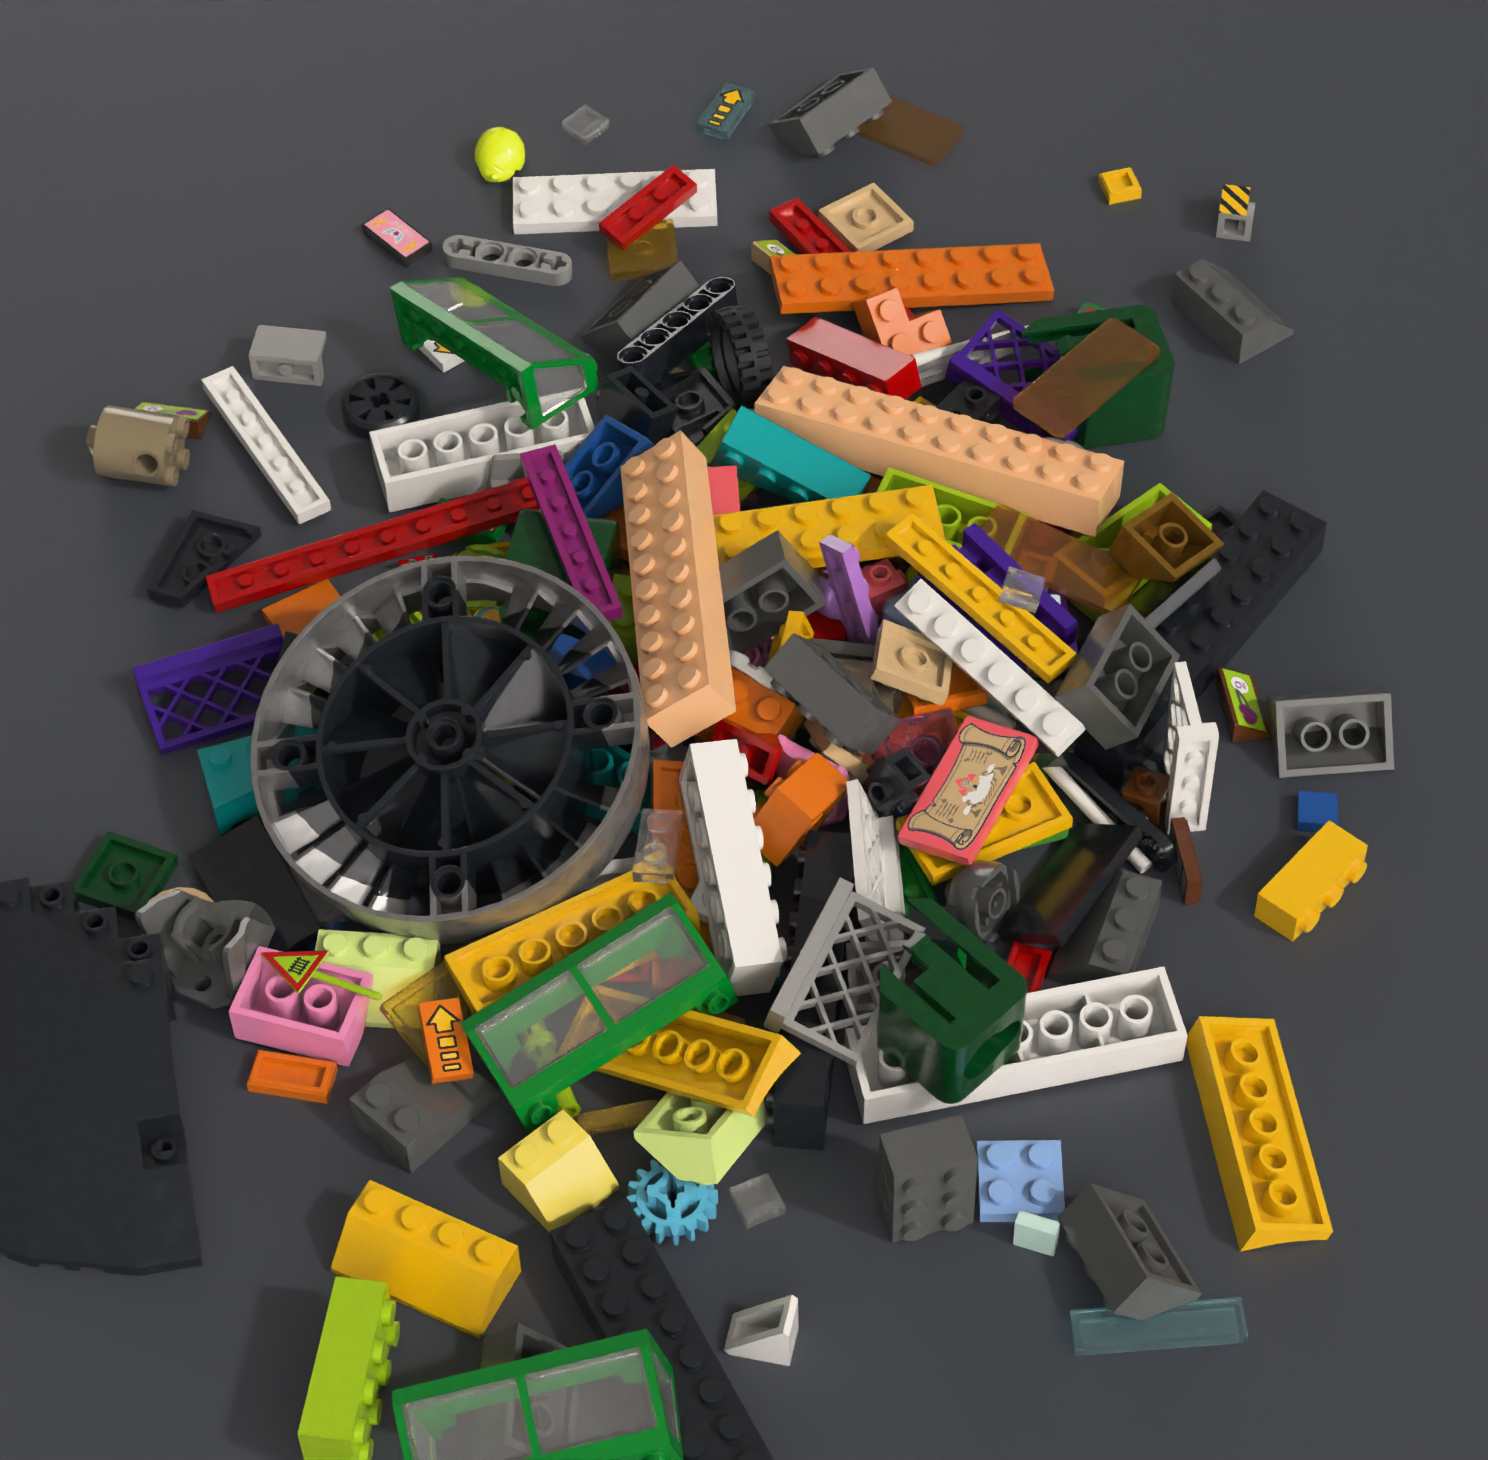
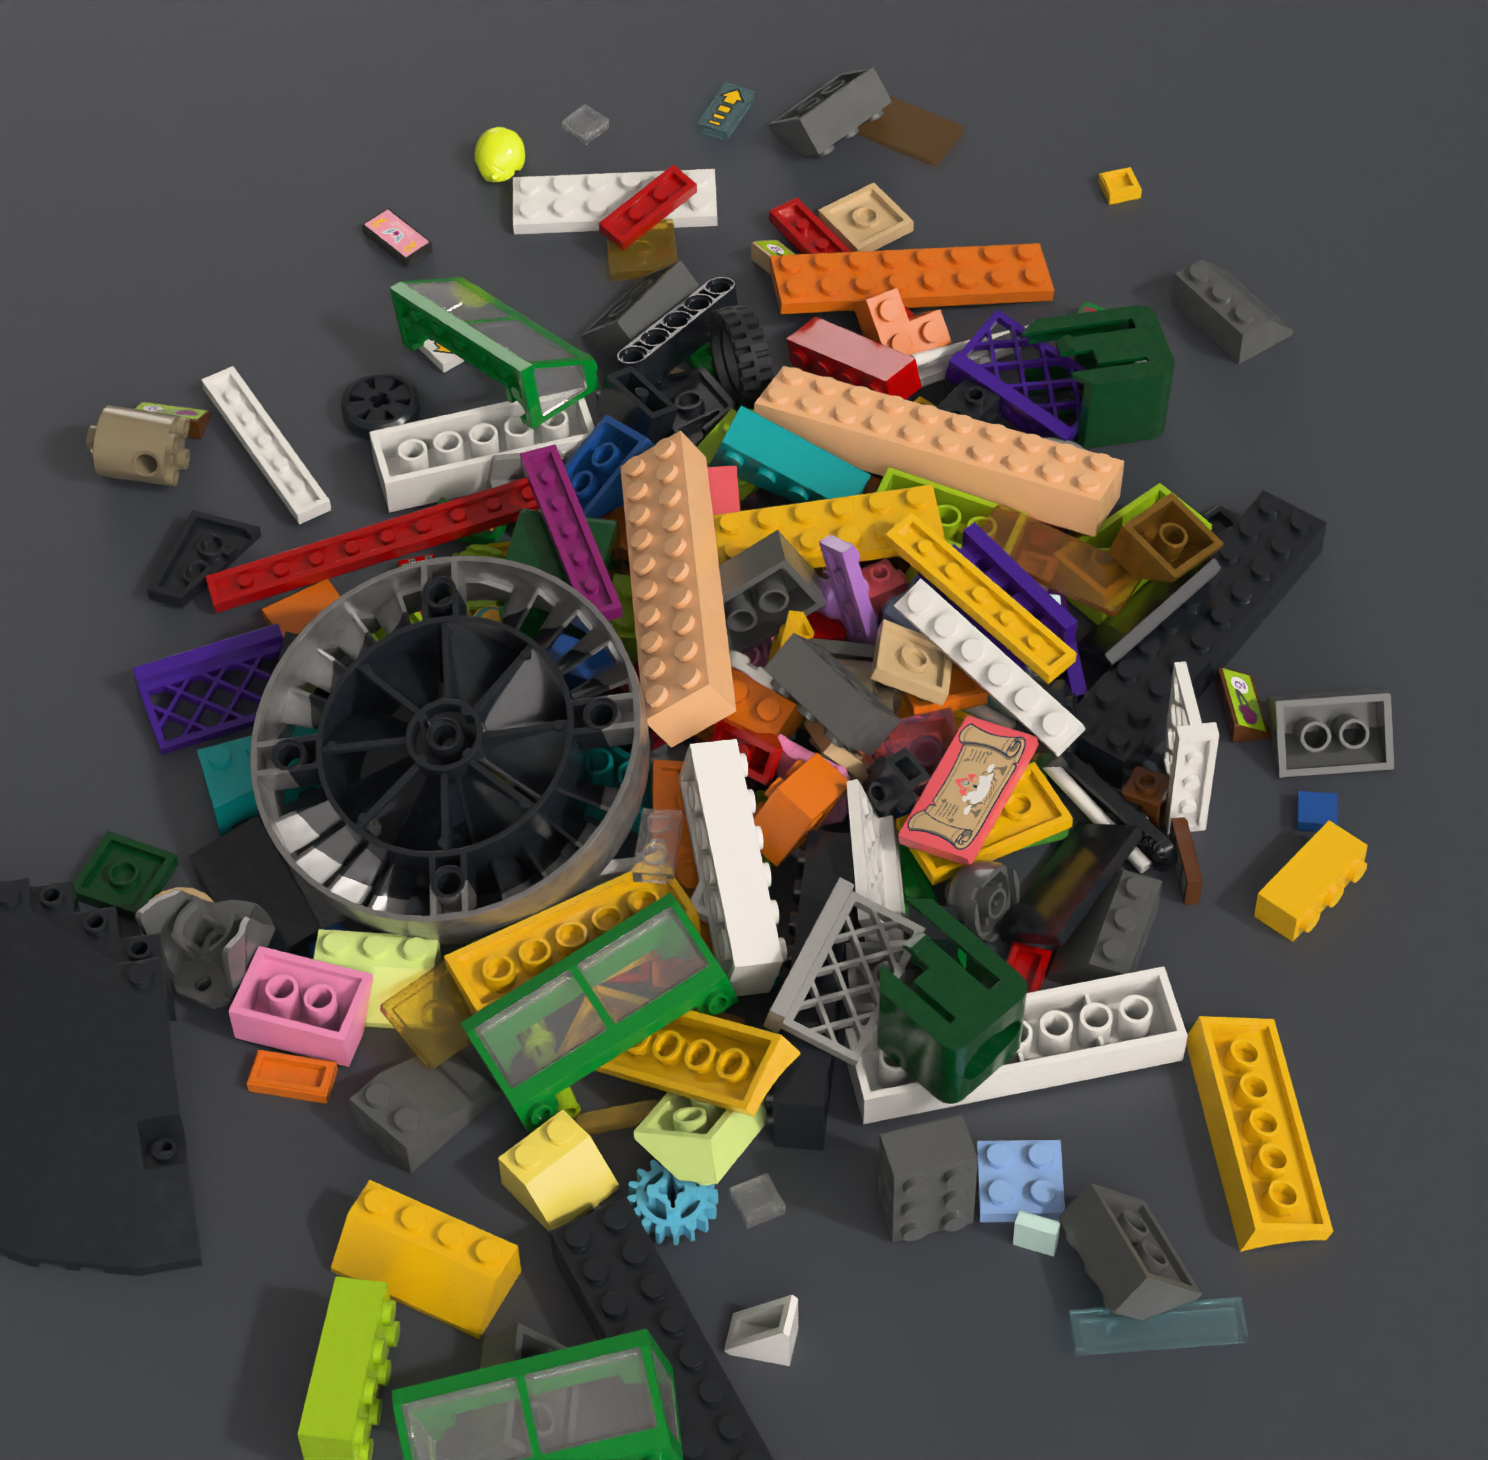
(287, 355): light grey panel -> none
(300, 966): piece -> none
(445, 1041): orange tile -> none
(508, 255): light grey beam -> none
(1022, 589): clear tile -> none
(1086, 377): clear orange piece -> none
(1117, 676): dark grey brick -> none
(1235, 213): brick -> none

